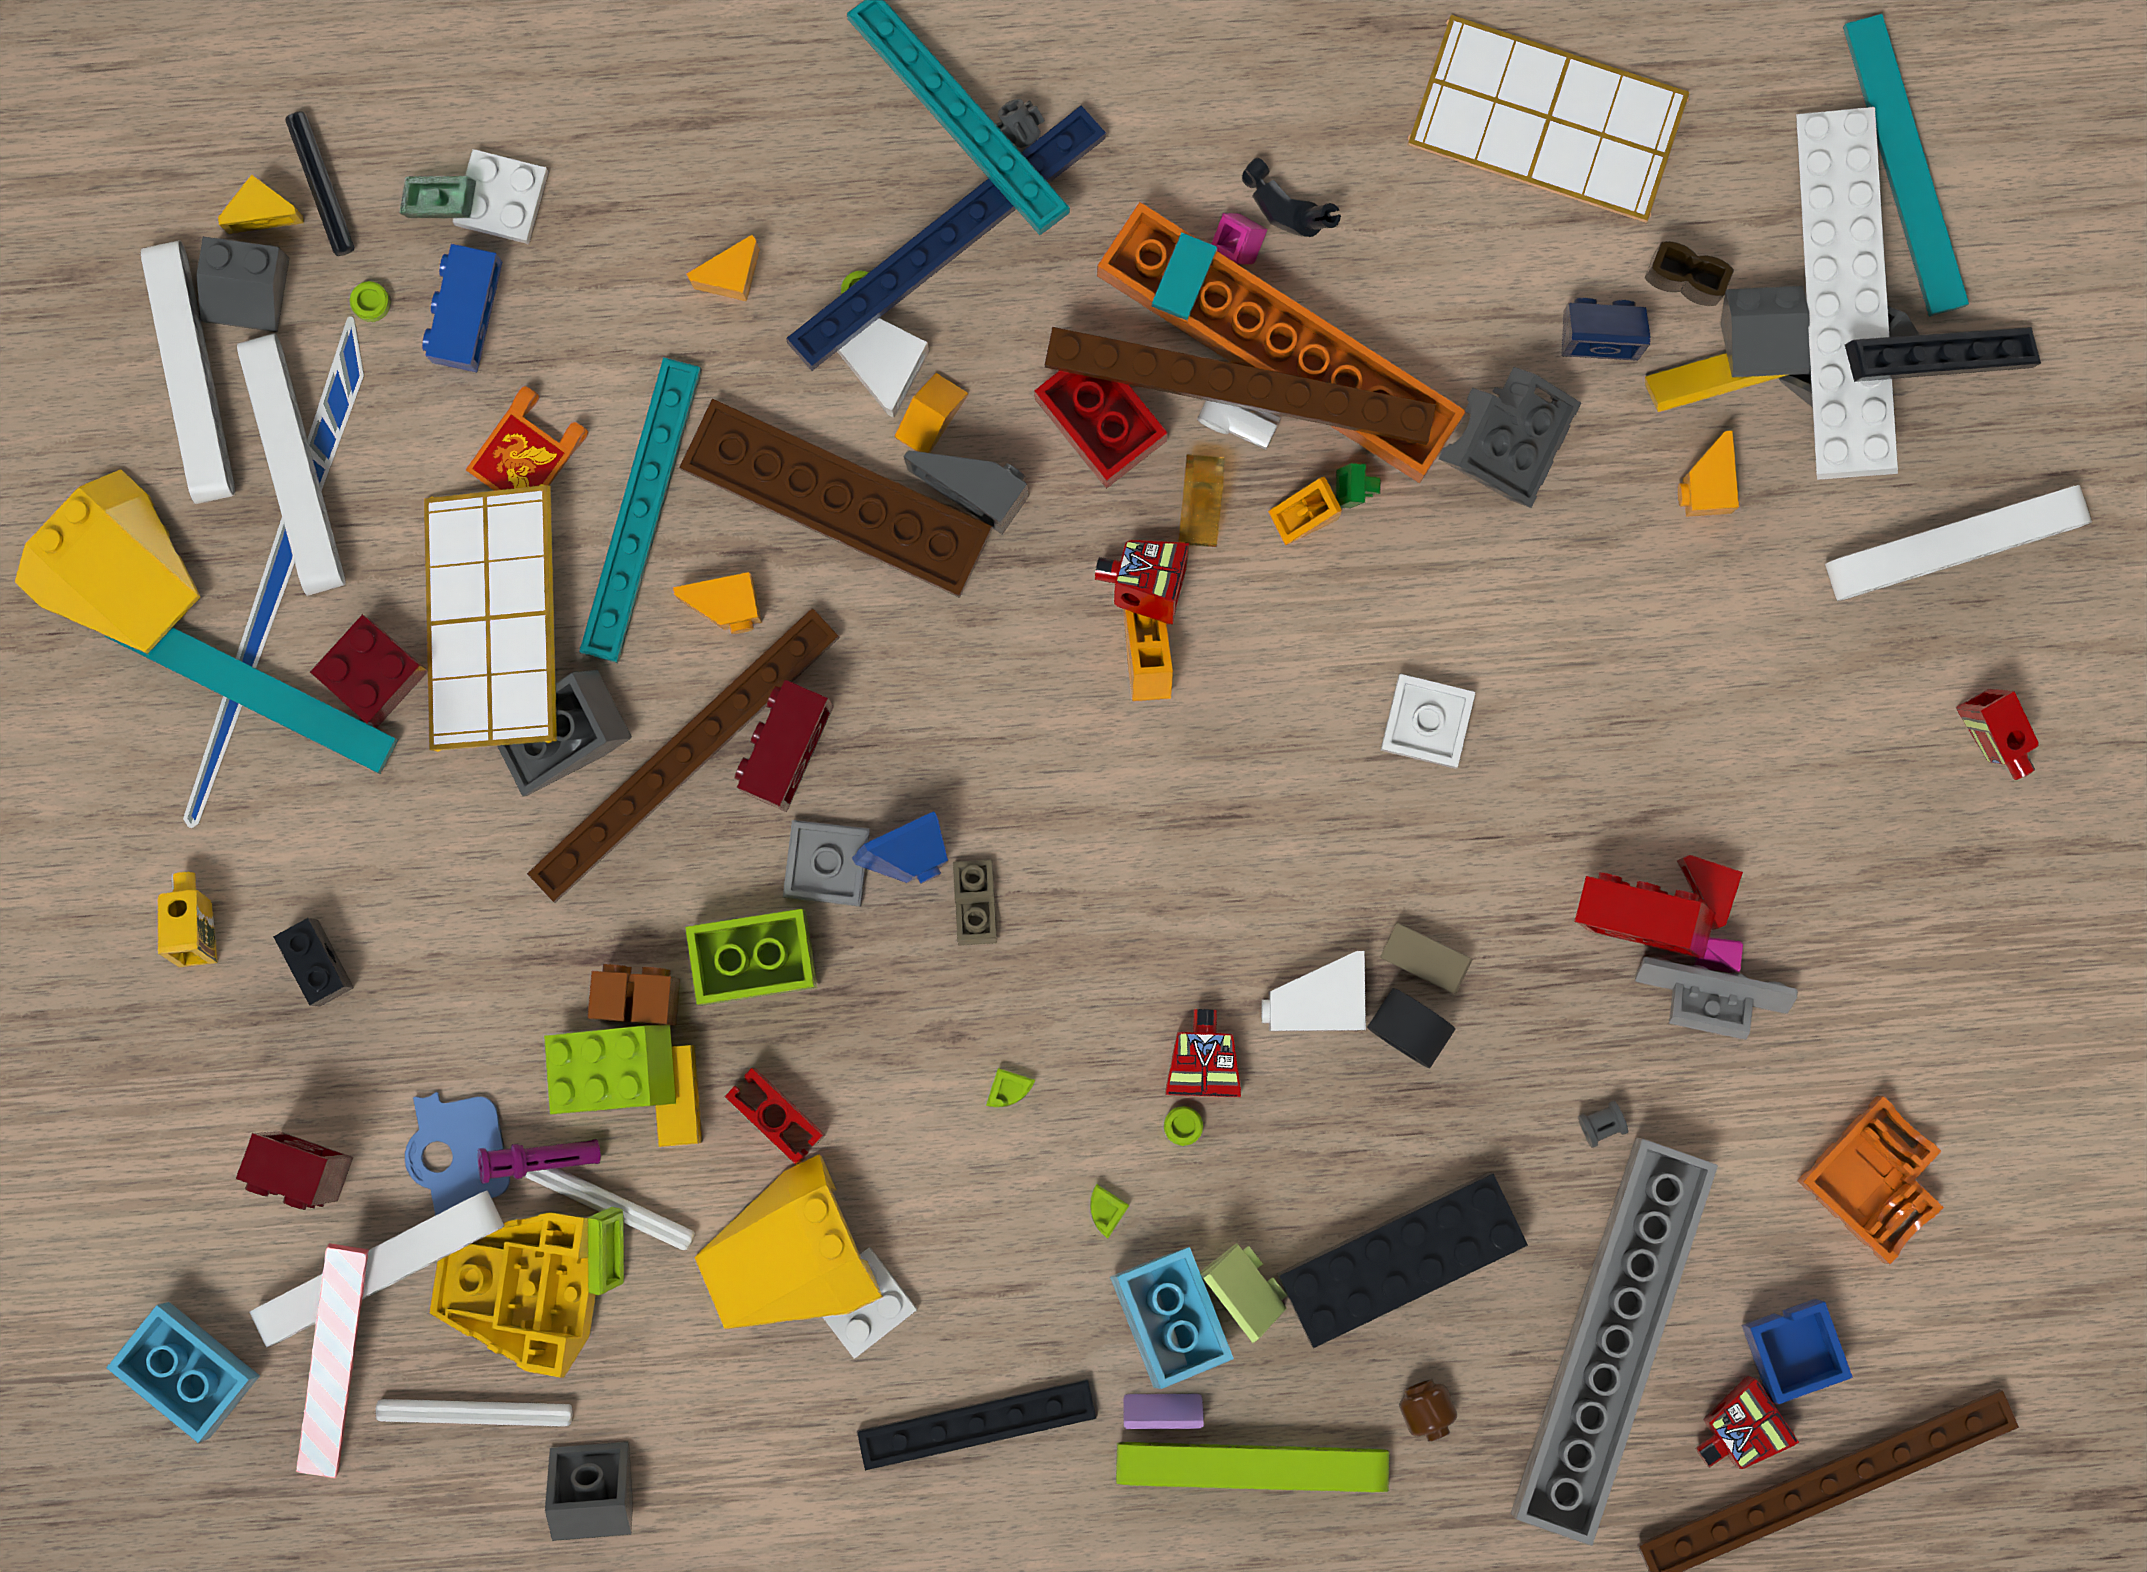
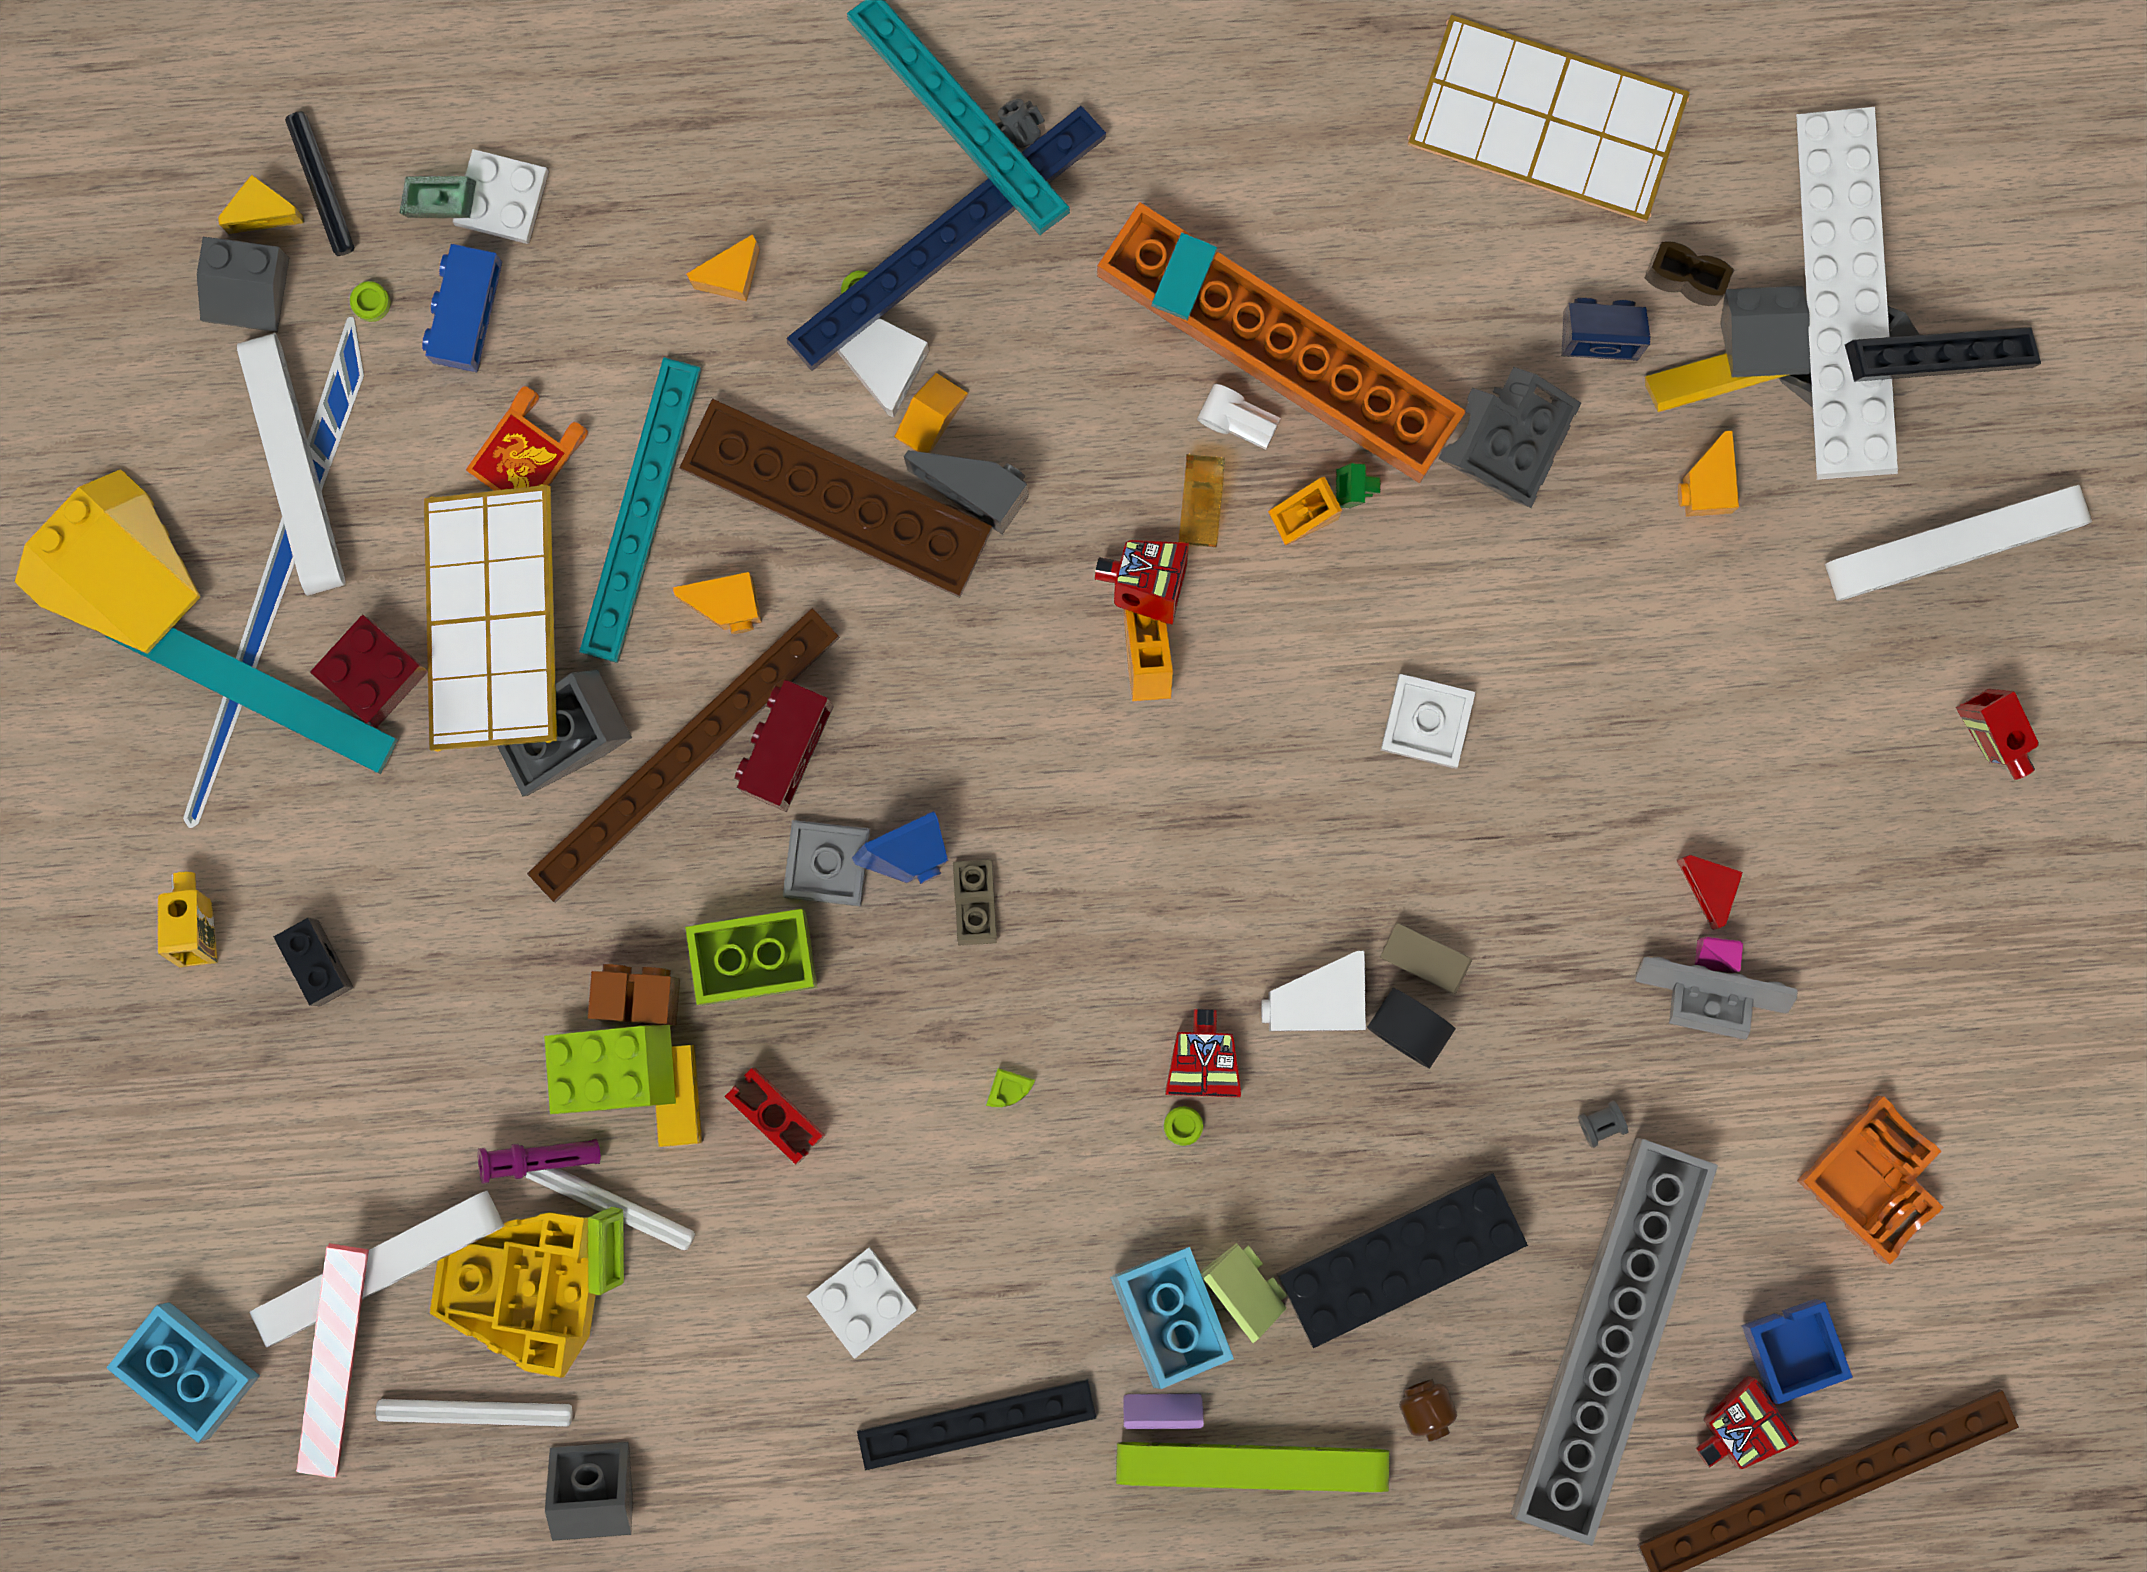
(187, 372): white beam -> none
(293, 1168): dark red brick -> none
(464, 1128): medium blue piece -> none
(787, 1256): yellow wedge -> none
(1101, 422): red brick -> none
(1106, 1210): lime tile -> none
(1239, 238): dark pink slope -> none
(1240, 386): reddish brown plate -> none
(1281, 211): black arm -> none
(1645, 914): red brick -> none
(1906, 165): teal tile -> none

